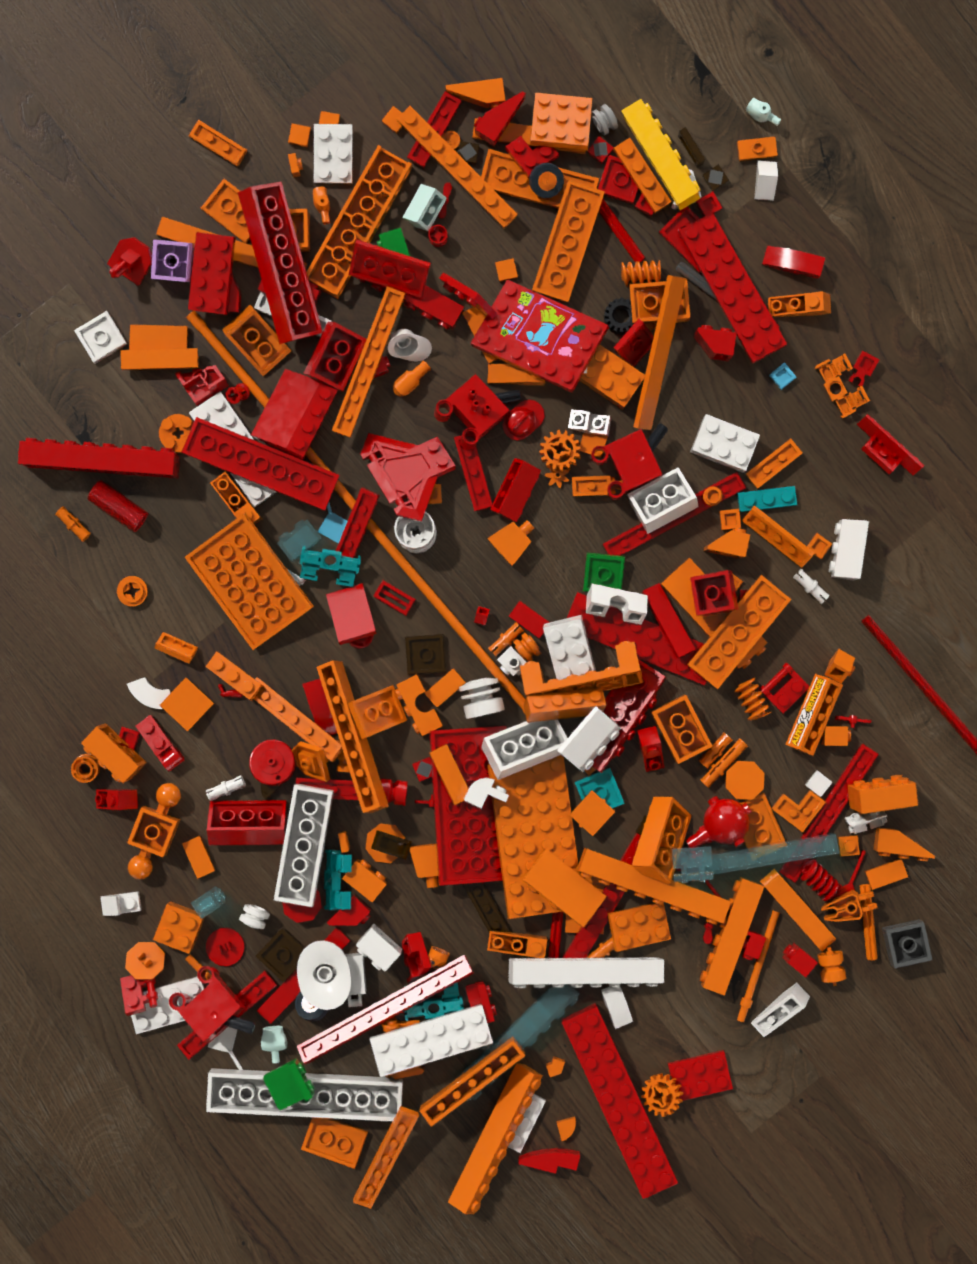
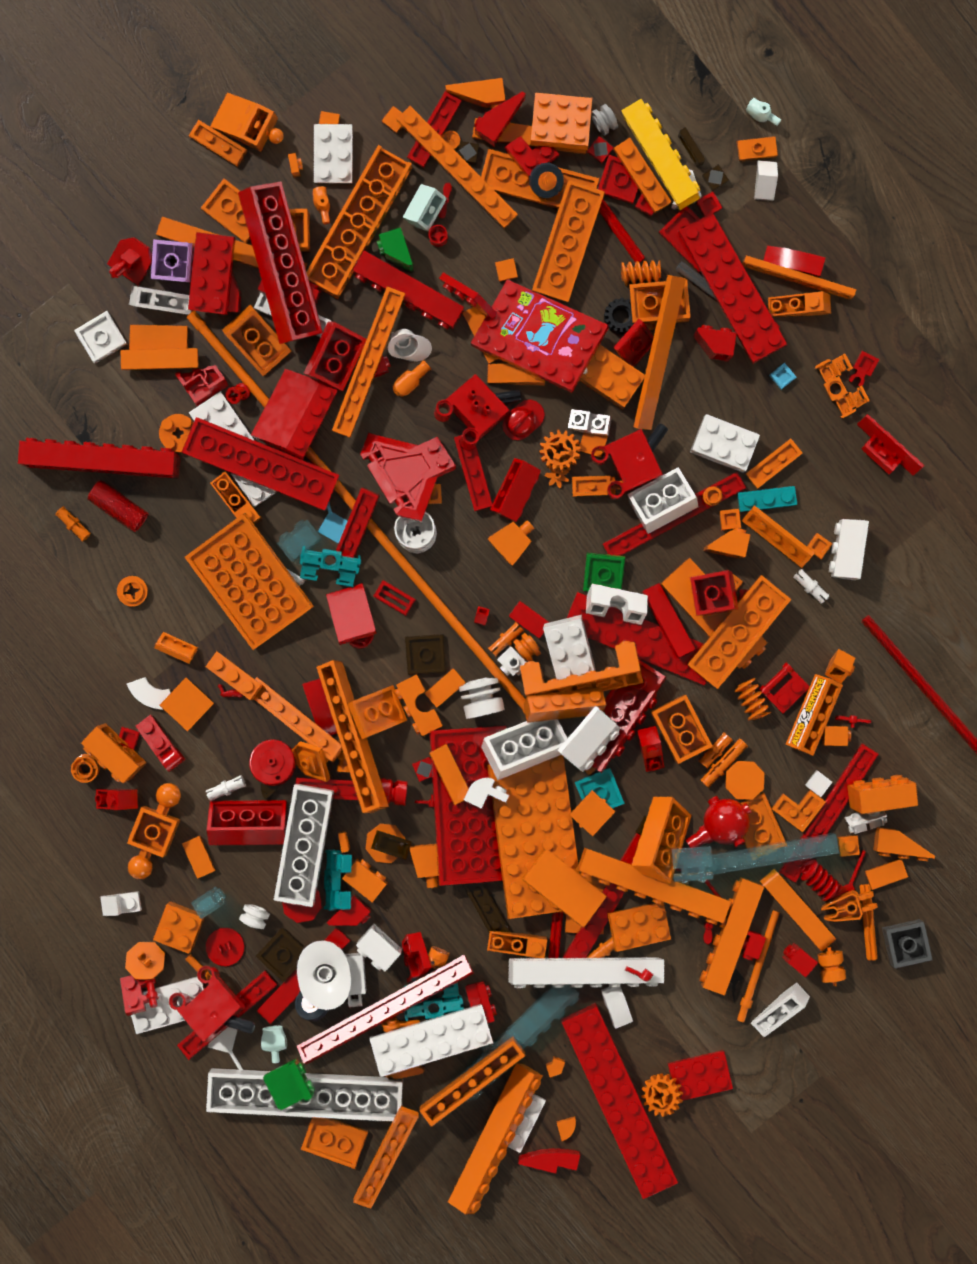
(159, 300): none -> white slope
(244, 122): none -> orange slope
(299, 135): orange tile -> none
(389, 268): red tile -> none
(646, 975): none -> red hand
(798, 277): none -> orange tile

